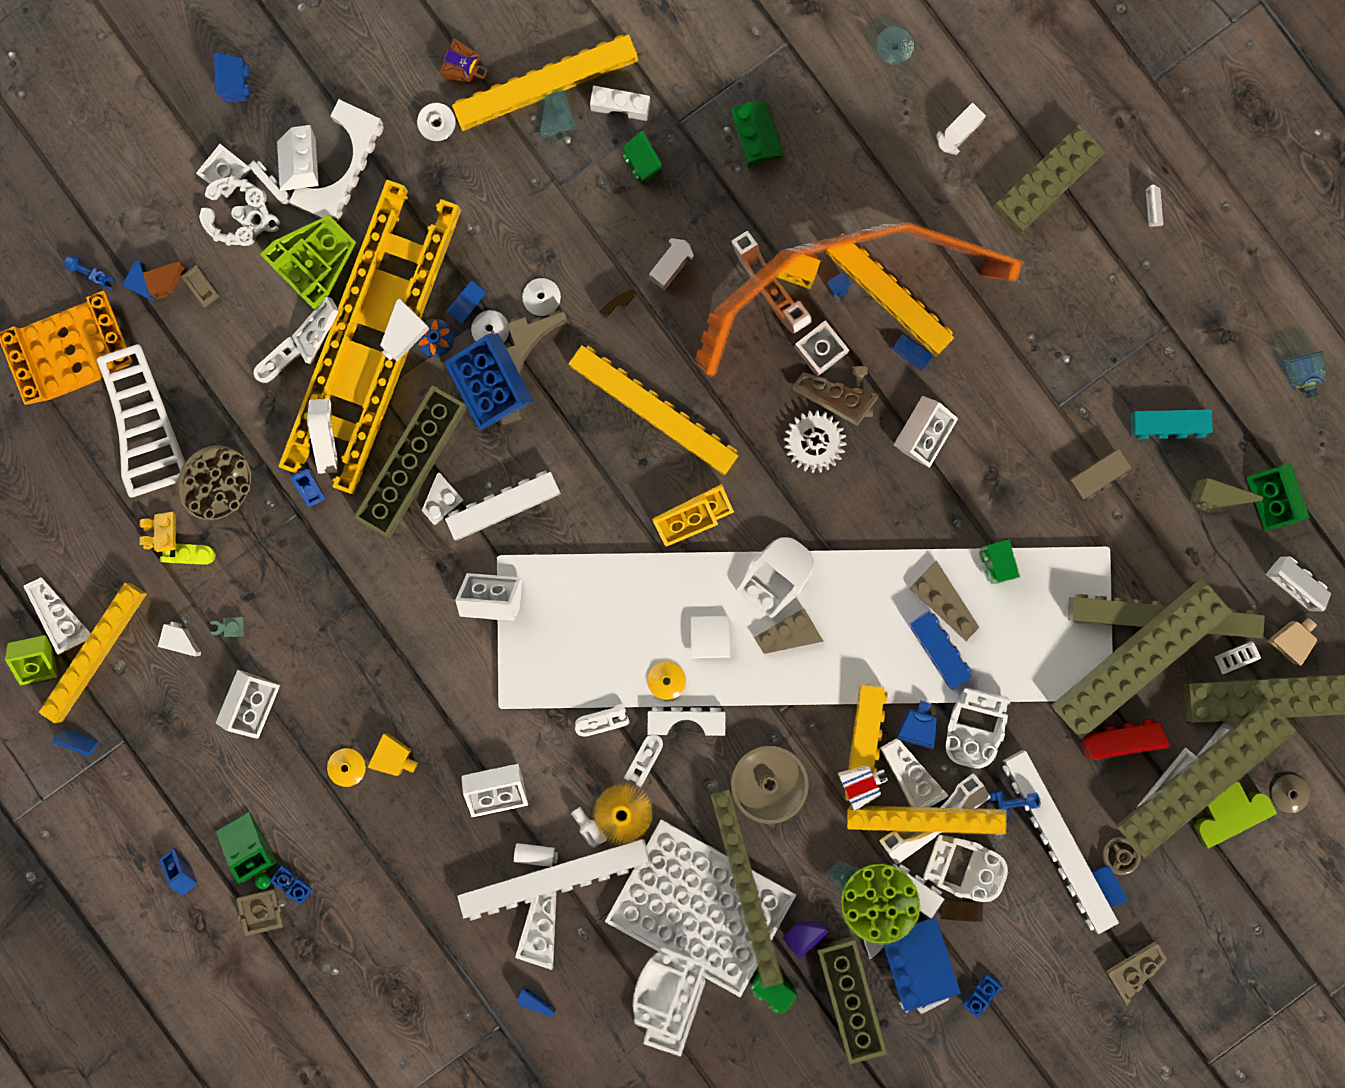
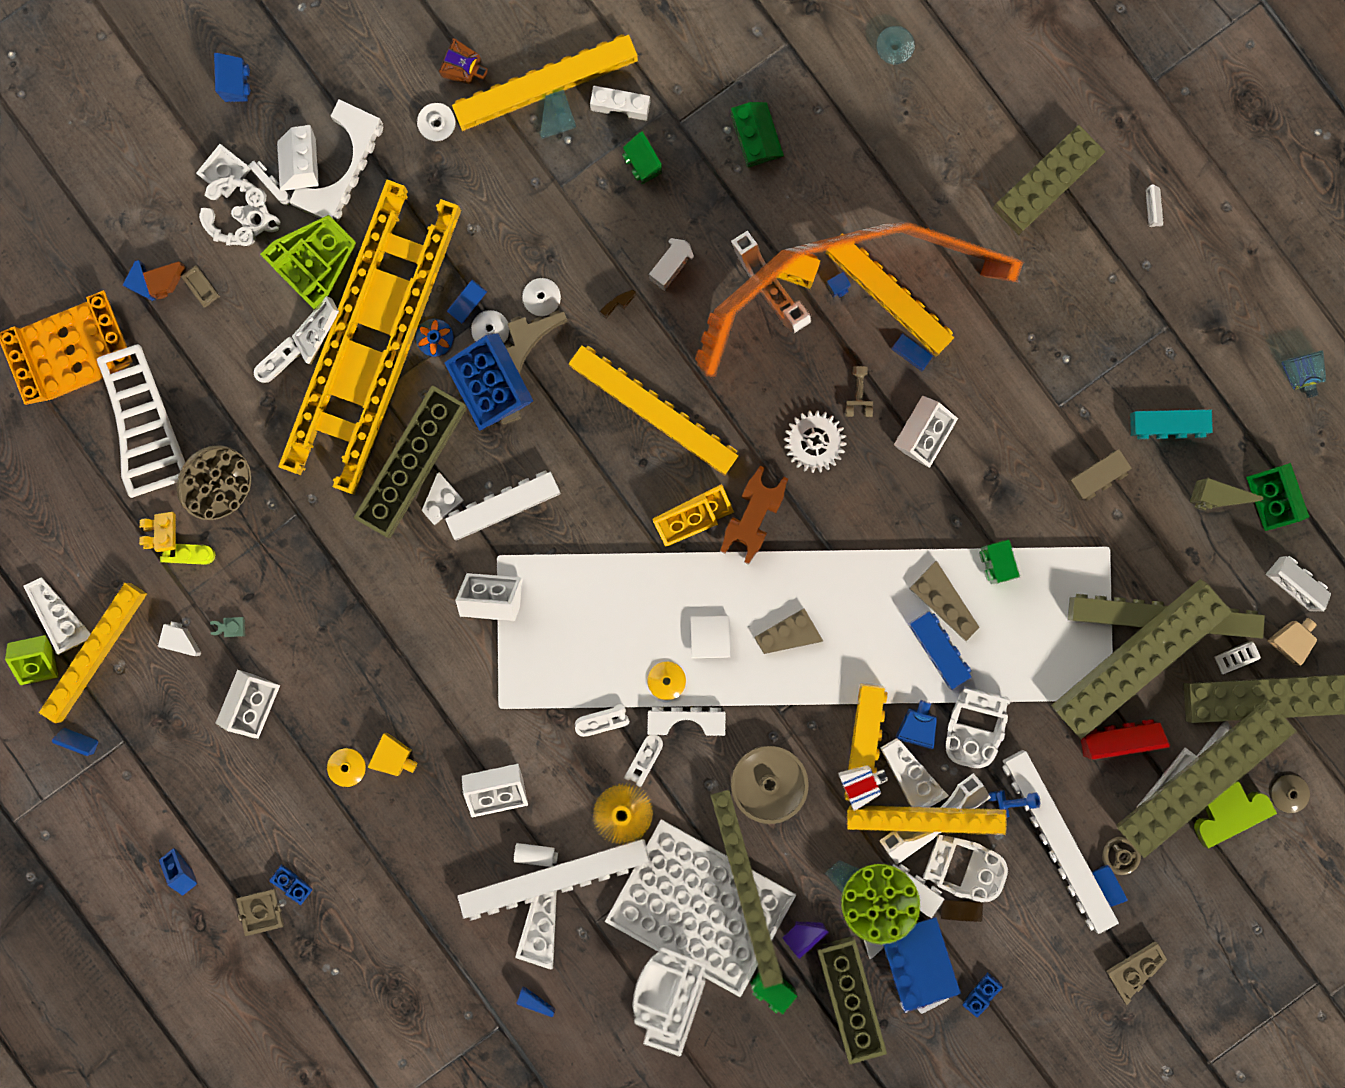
(73, 263): blue bar -> none
(244, 847): green slope -> none
(308, 487): blue slope -> none
(322, 436): white beam -> none
(402, 331): white slope -> none
(588, 829): white arm -> none
(747, 528): none -> dark orange piece
(790, 561): white slope -> none
(821, 348): white brick -> none
(841, 400): dark tan wing -> none
(960, 129): white piece -> none

